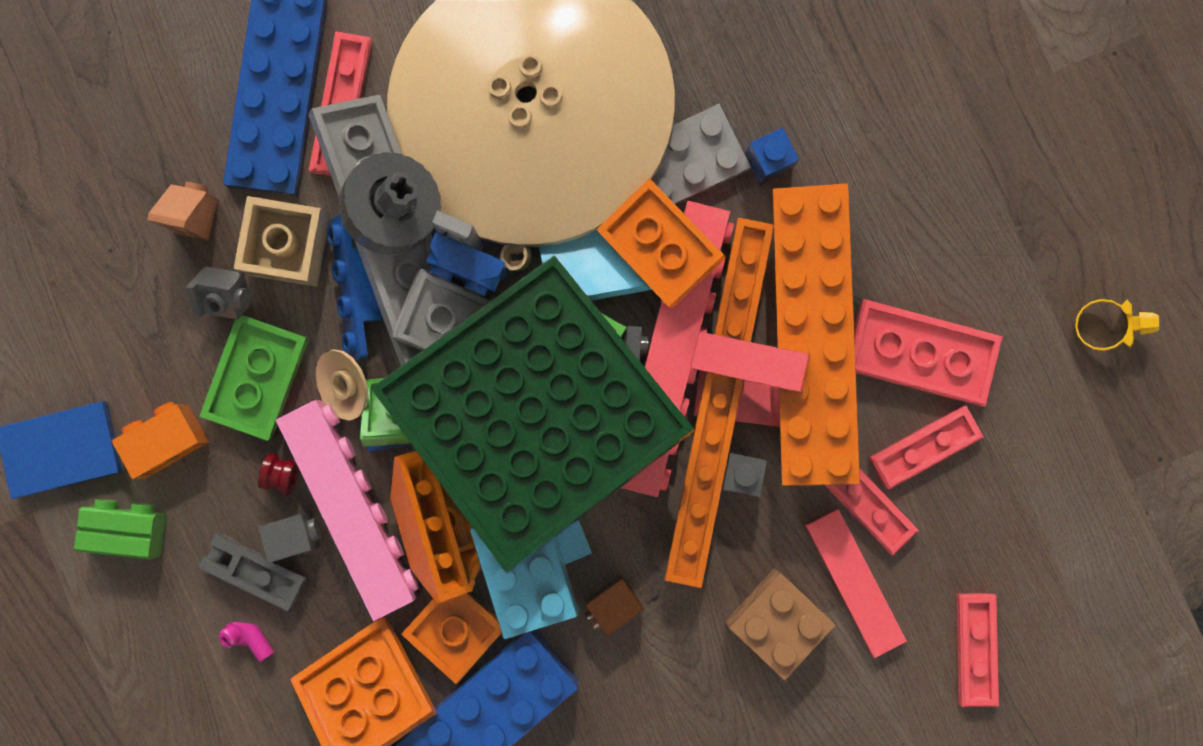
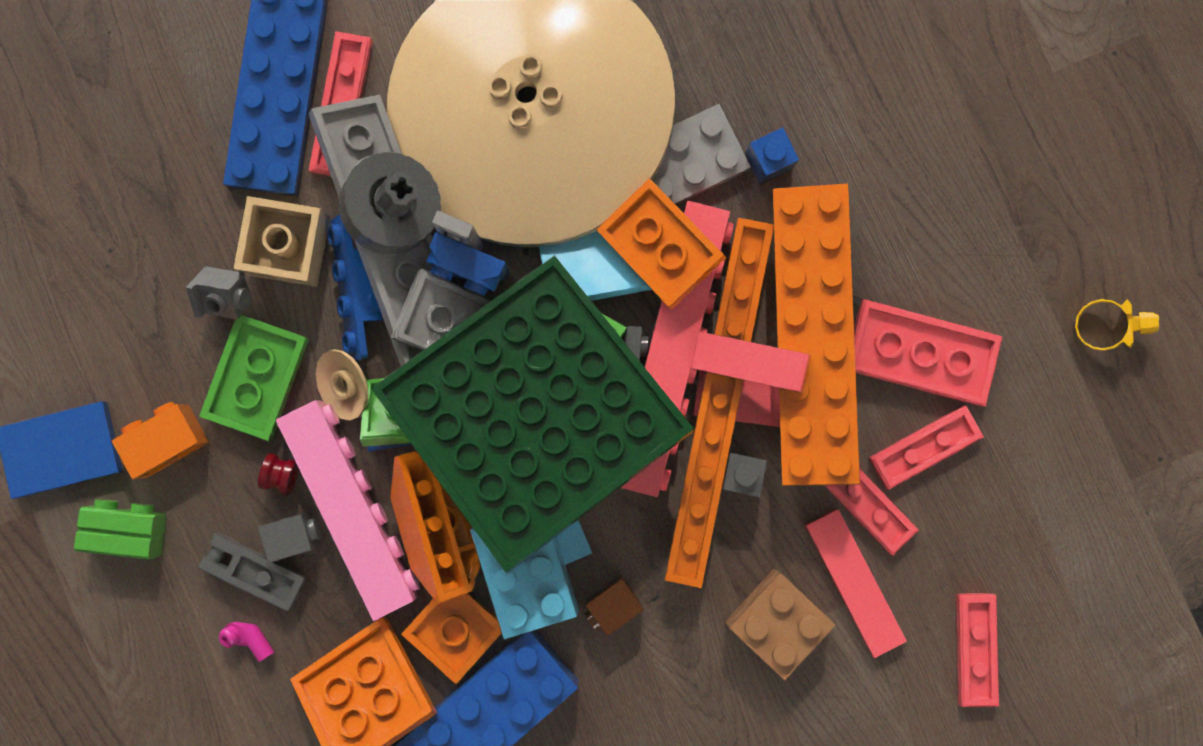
(185, 211): nougat slope -> none
(517, 265): tan hinge -> none

